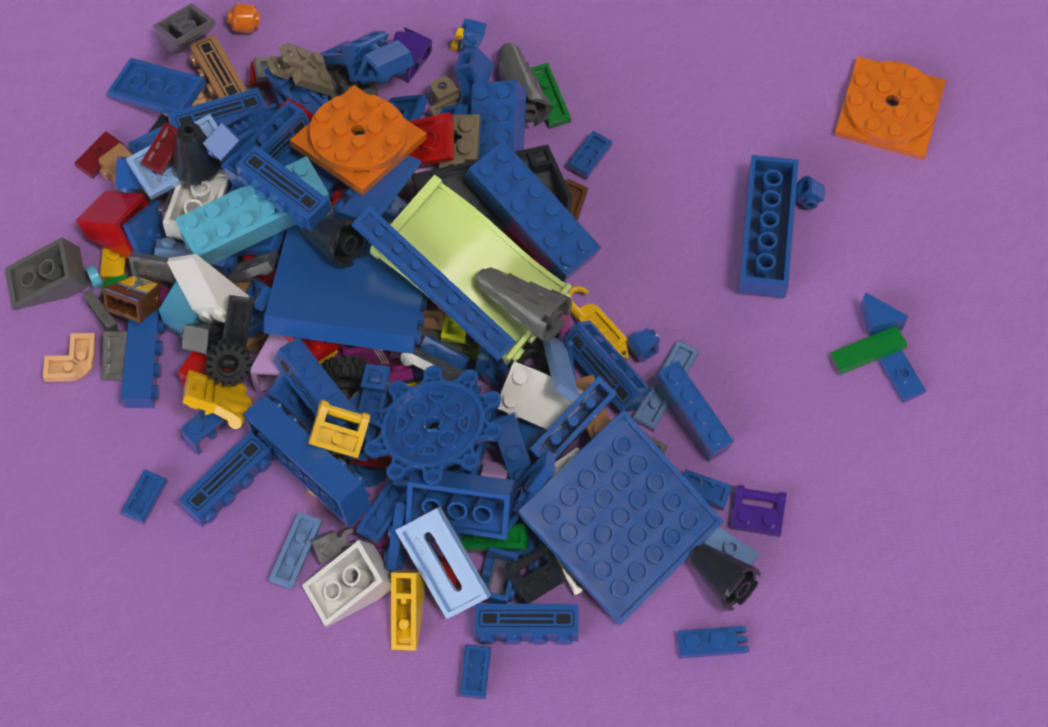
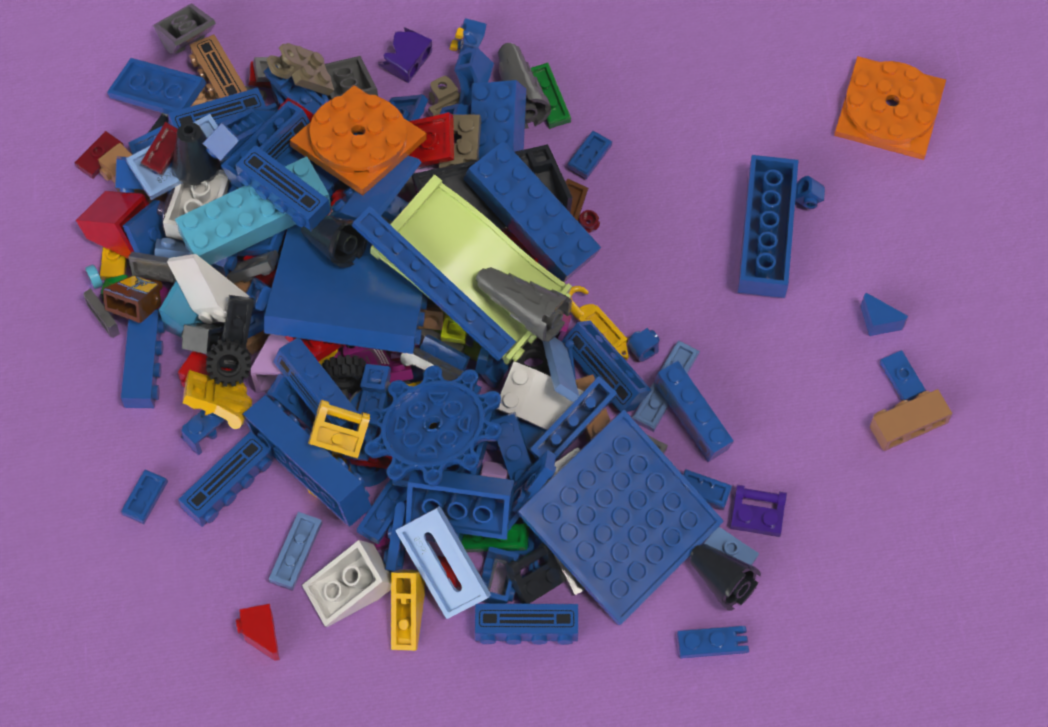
(46, 275): dark grey slope -> none
(76, 364): light nougat plate -> none
(113, 355): flat silver plate -> none
(243, 18): orange head -> none
(259, 629): none -> red slope
(329, 545): flat silver plate -> none
(370, 57): blue piece -> none
(475, 671): blue plate -> none
(589, 215): none -> dark red plate
(868, 350): green tile -> none
(910, 419): none -> medium nougat brick

